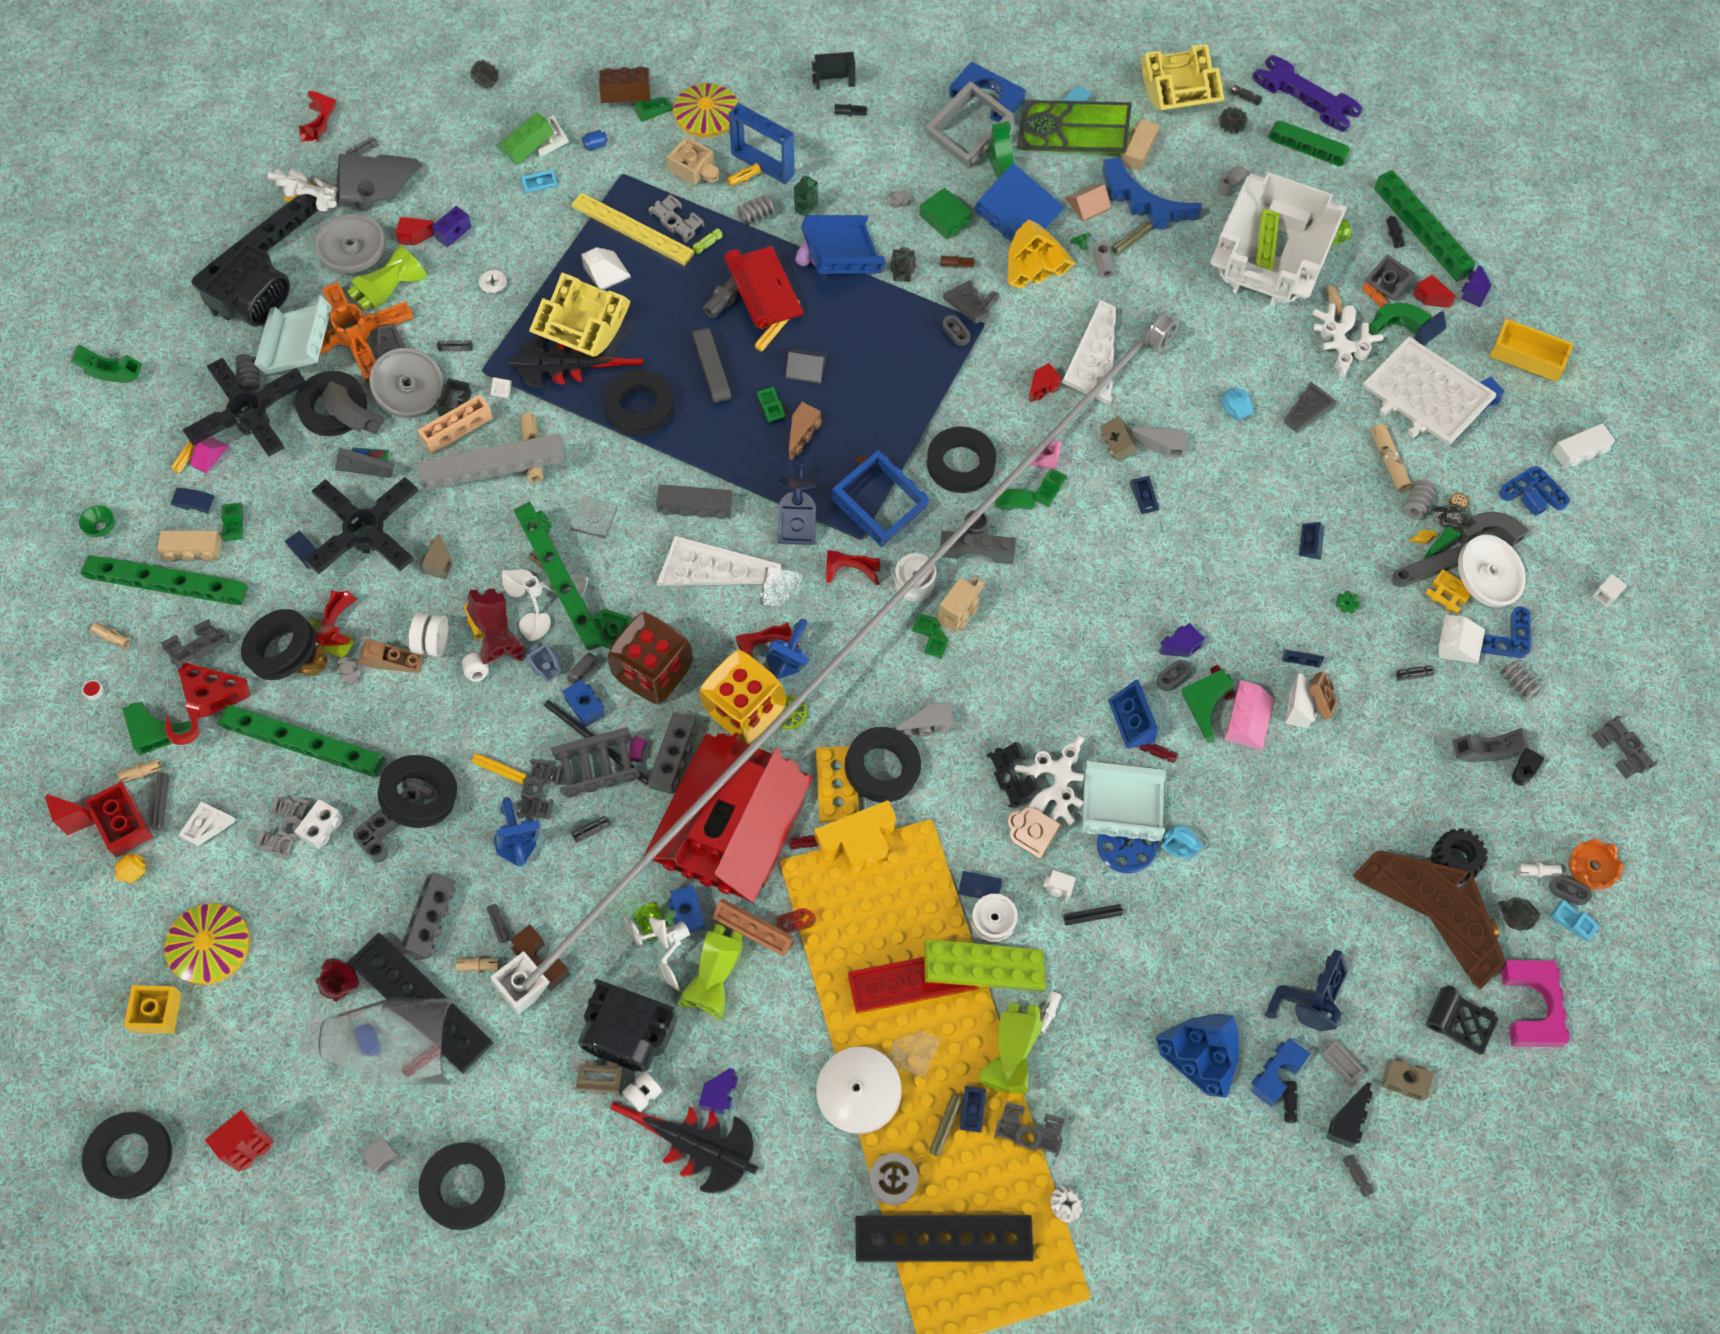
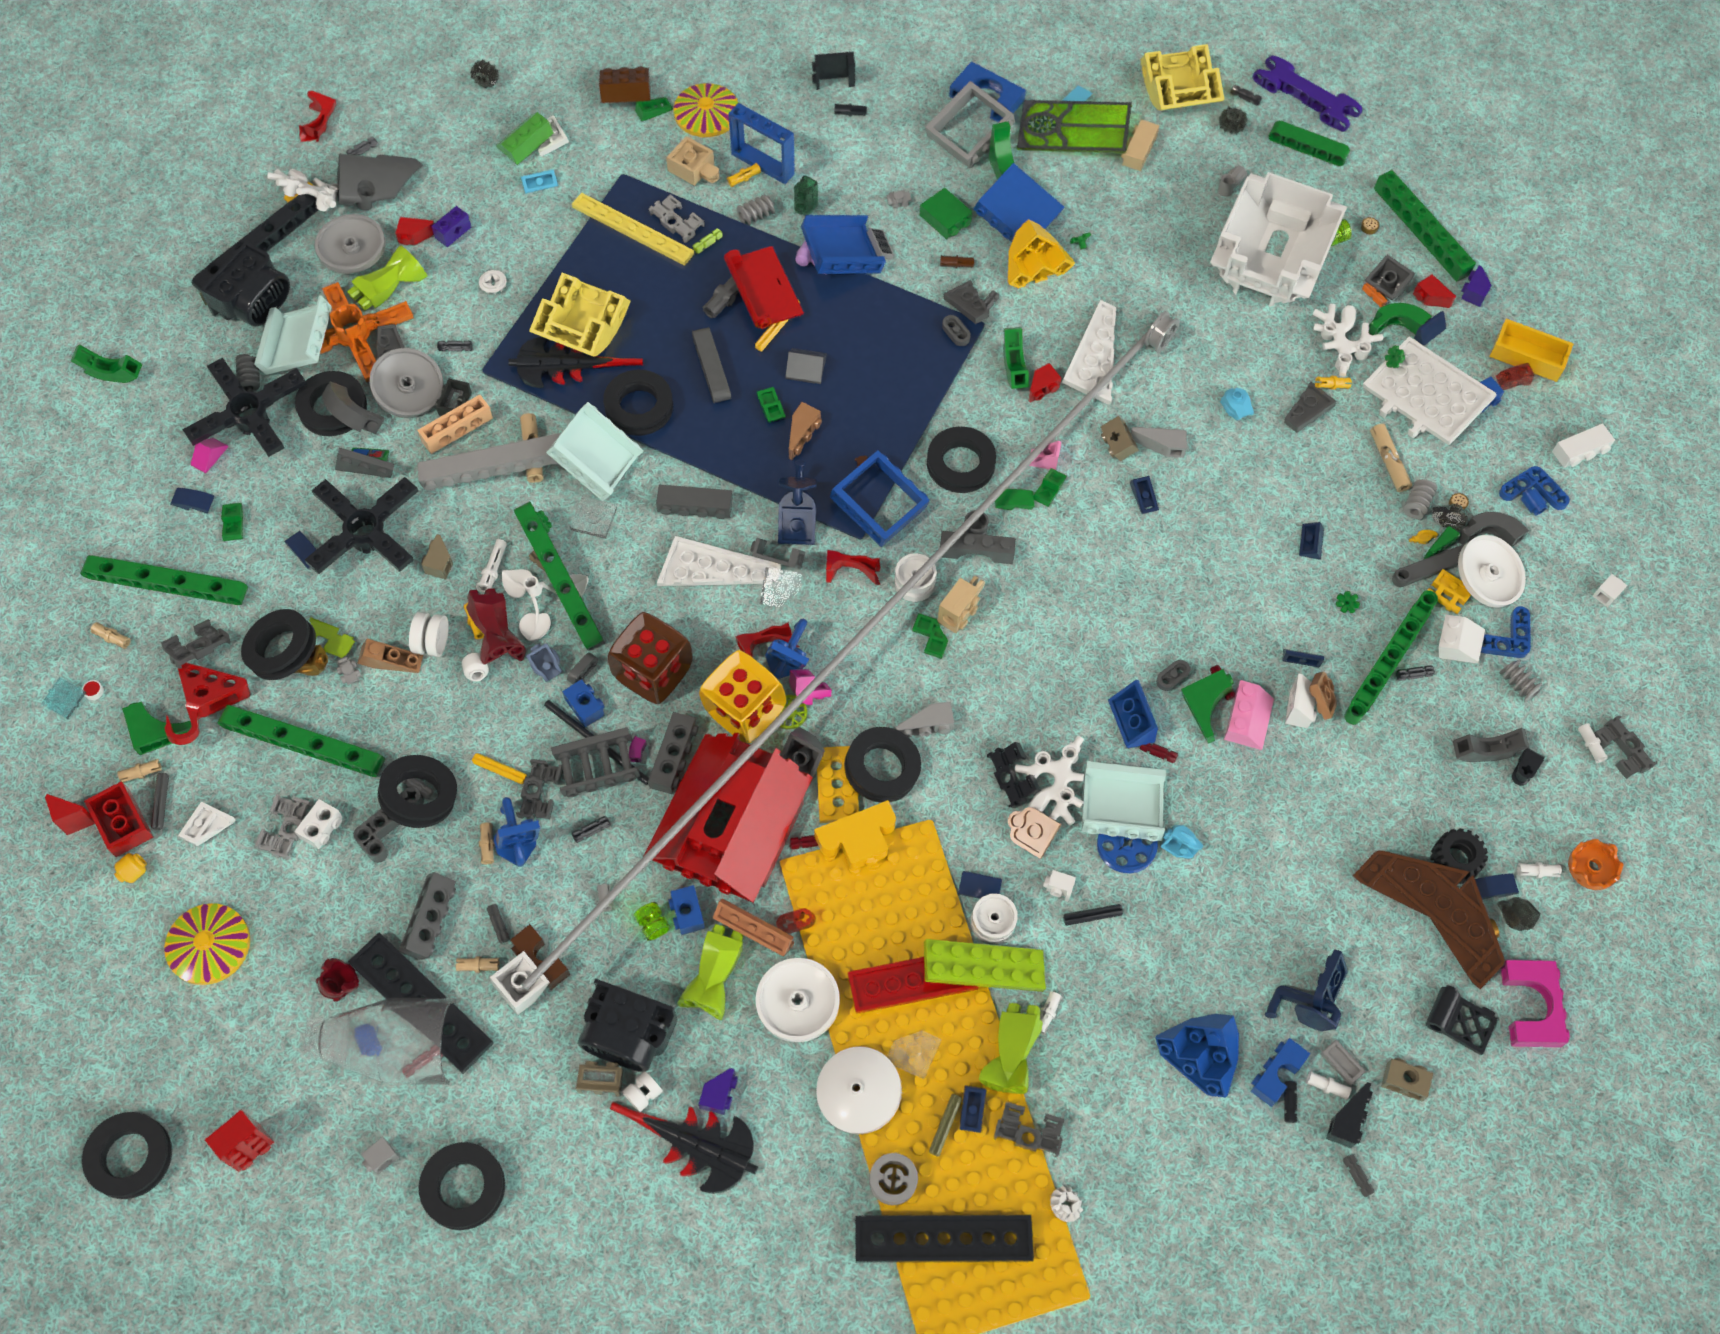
(63, 698): none -> clear light blue piece
(92, 517): green piece -> none
(152, 1009): yellow brick -> none
(183, 457): yellow axle -> none
(189, 545): tan brick -> none
(328, 633): red animal -> none
(486, 843): none -> tan pin
(490, 572): none -> white pin
(500, 388): white tile -> none
(594, 140): blue brick -> none
(594, 451): none -> light aqua panel
(603, 890): none -> light grey pin
(604, 267): white slope -> none
(607, 626): green plate -> none
(671, 934): white plant -> none
(794, 981): none -> white dish
(796, 557): none -> dark grey panel
(800, 680): none -> dark pink brick
(803, 750): none -> dark grey slope
(880, 243): none -> tile
(903, 264): clear smoke hand -> none
(1014, 359): none -> green arch
(1089, 201): slope -> none
(1103, 259): light grey piece -> none
(1132, 237): olive axle -> none
(1140, 201): blue arch -> none
(1183, 642): dark purple slope -> none
(1267, 239): lime plate -> none
(1328, 1085): none -> white pin
(1333, 382): none -> yellow pin
(1335, 299): tan axle -> none
(1369, 225): none -> tile
(1386, 665): none -> green beam
(1395, 232): black axle -> none
(1395, 357): none -> green plant
(1497, 885): none -> dark blue slope
(1515, 376): none -> clear red leg
(1569, 890): dark grey plate -> none
(1576, 922): medium azure slope -> none
(1592, 743): none -> white pin

